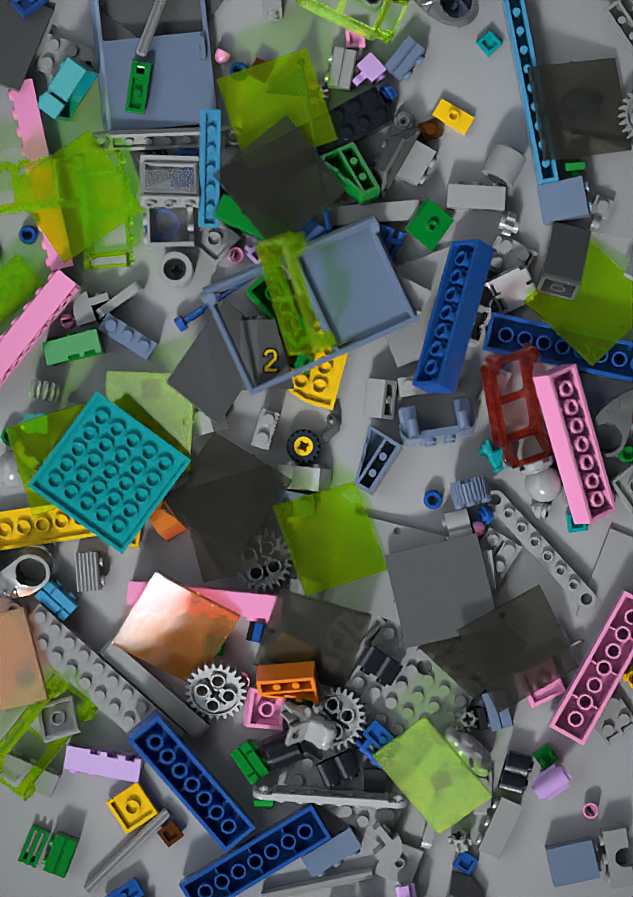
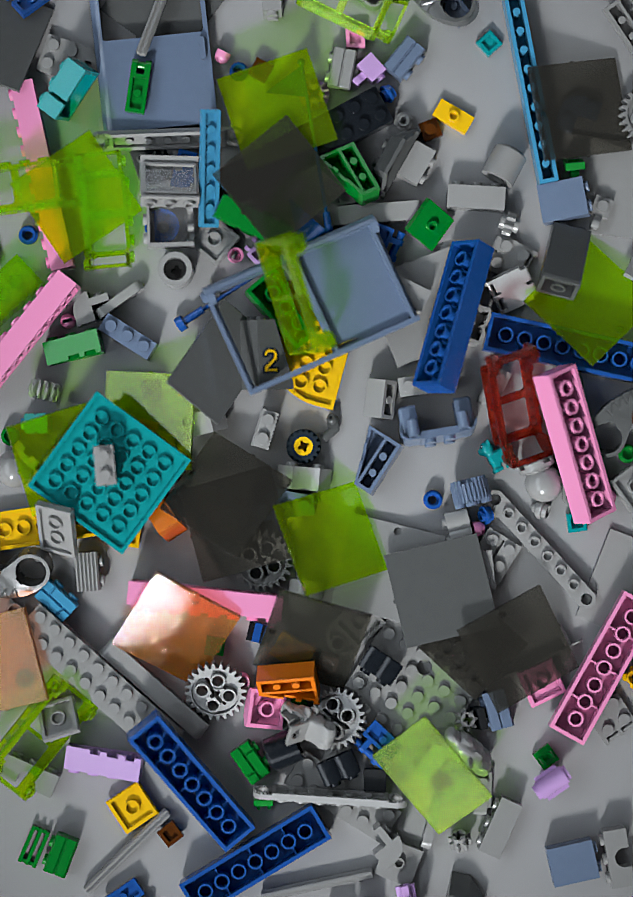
(56, 529): none -> light grey plate
(105, 465): none -> light grey brick
(301, 361): green tile -> none
(332, 852): sand blue brick -> none
(465, 862): blue tile -> none
(515, 771): black brick -> none
(594, 808): bright pink hinge -> none

